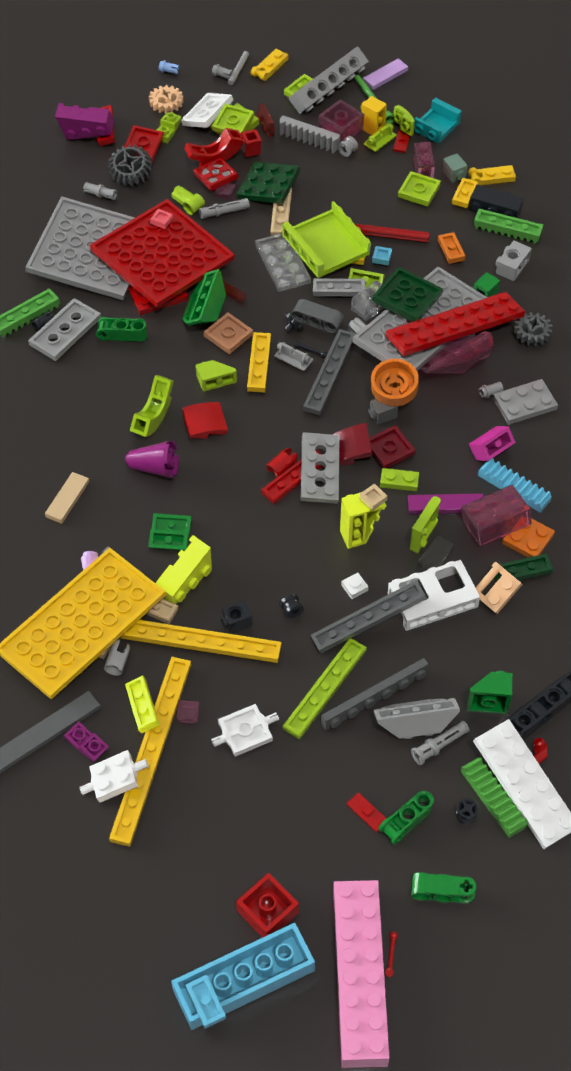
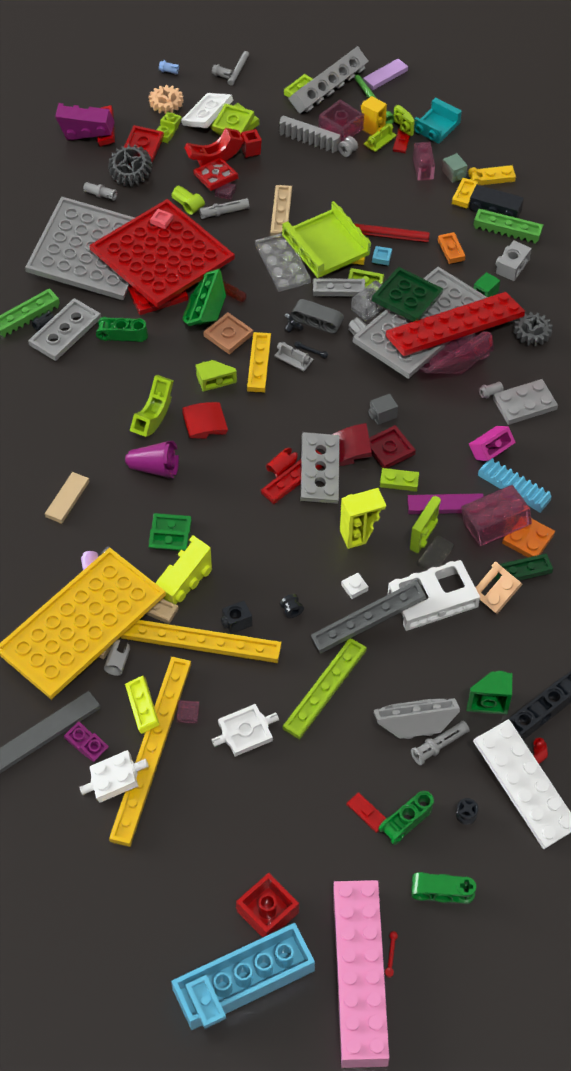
(266, 121): clear red plate -> none
(268, 182): dark green plate -> none
(269, 65): yellow plate -> none
(329, 372): dark grey plate -> none
(373, 497): tan plate -> none
(374, 694): dark grey plate -> none
(394, 391): orange piece -> none
(419, 188): lime plate -> none
(494, 797): bright green gear -> none

